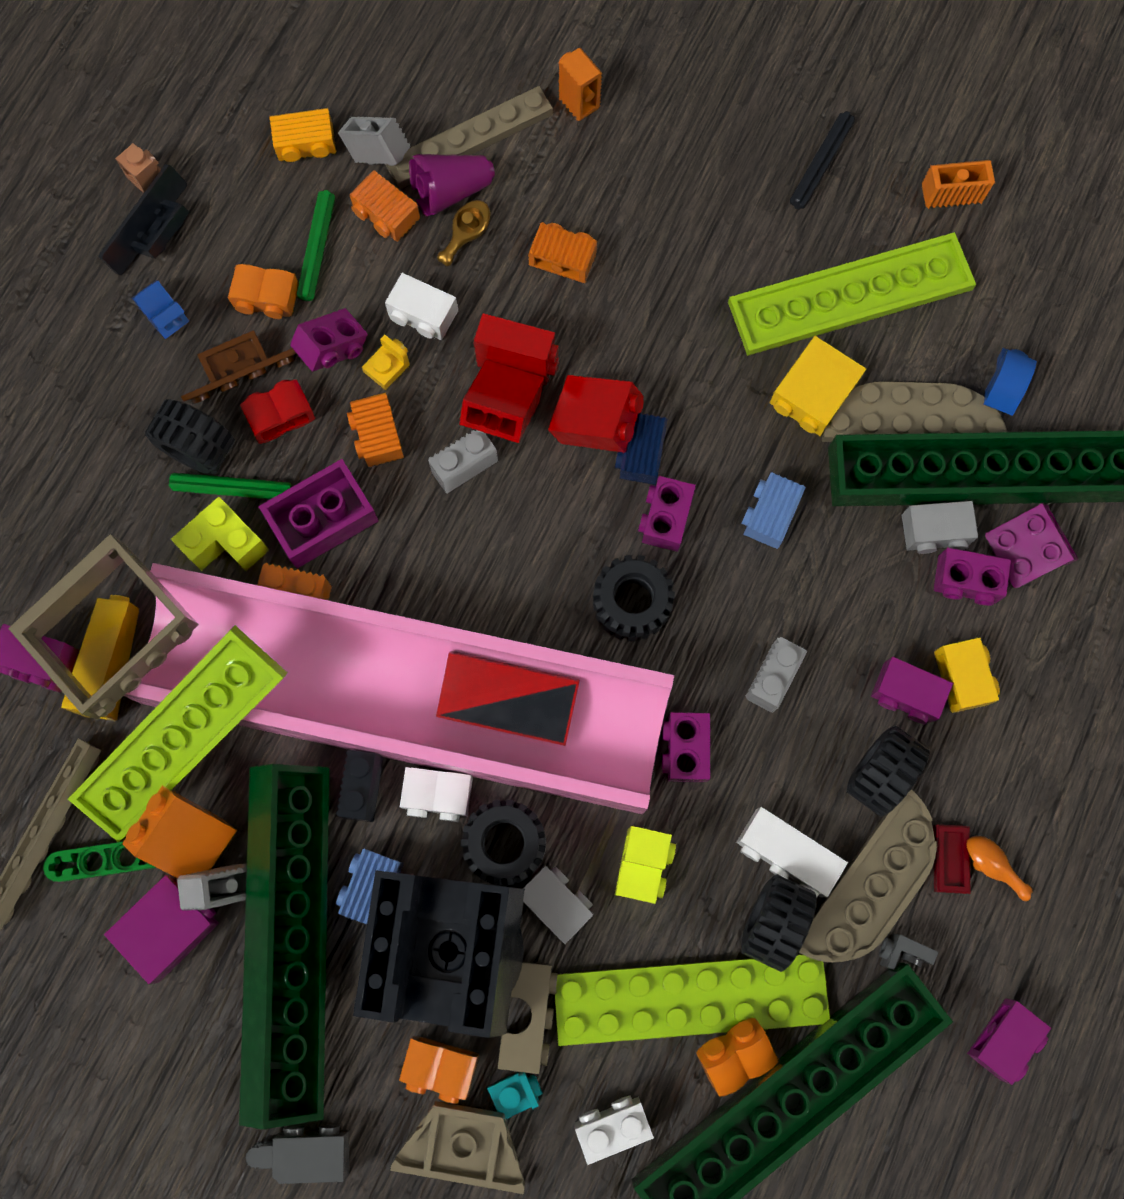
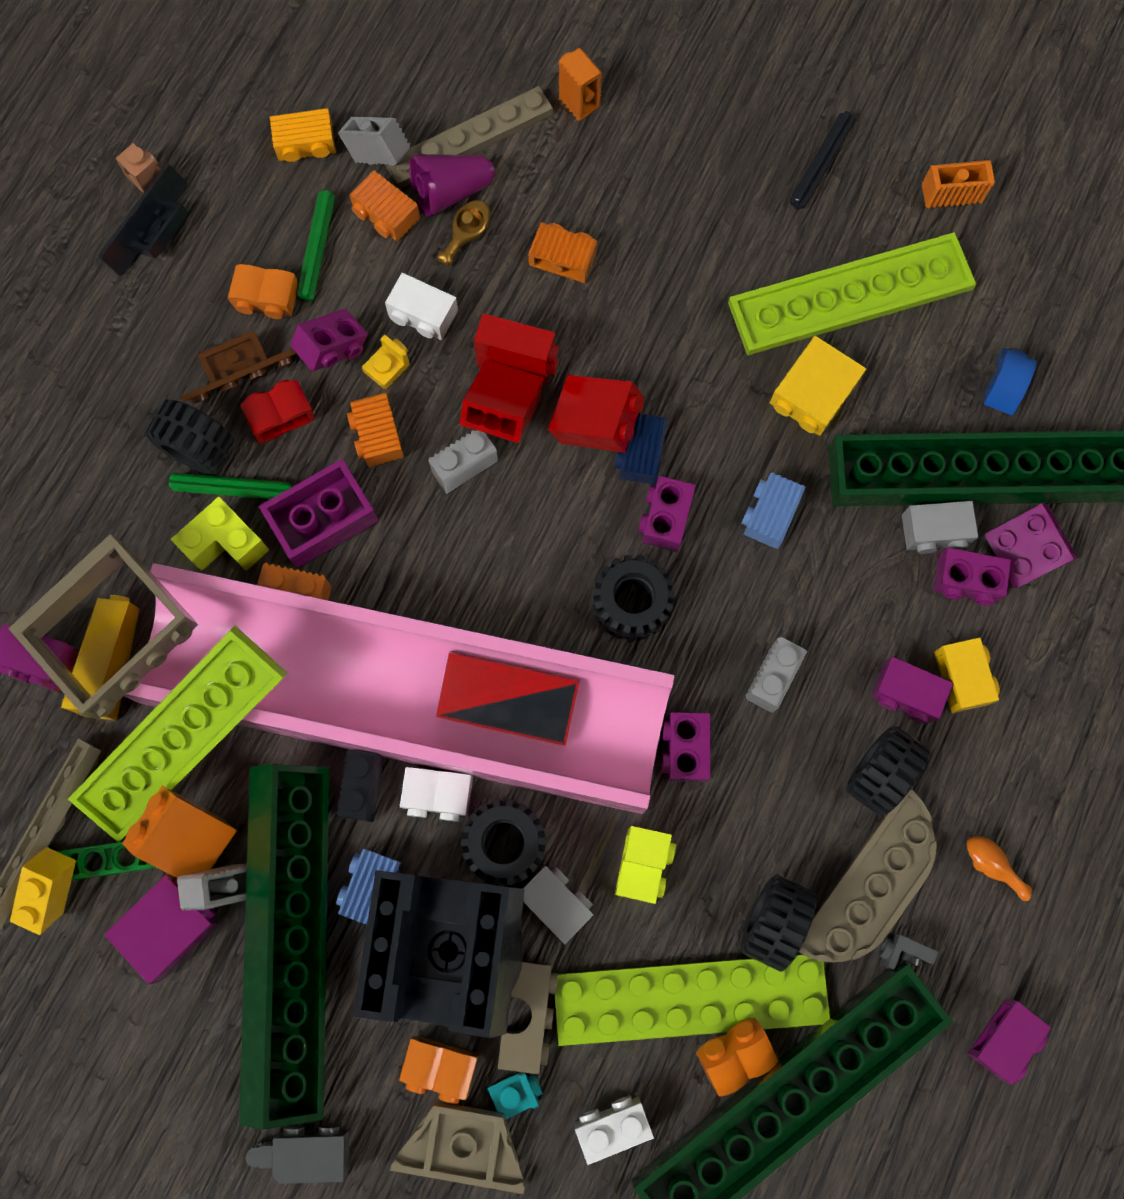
(42, 890): none -> yellow brick
(160, 309): blue brick -> none
(790, 853): white brick -> none
(913, 410): dark tan plate -> none
(952, 859): dark red tile -> none

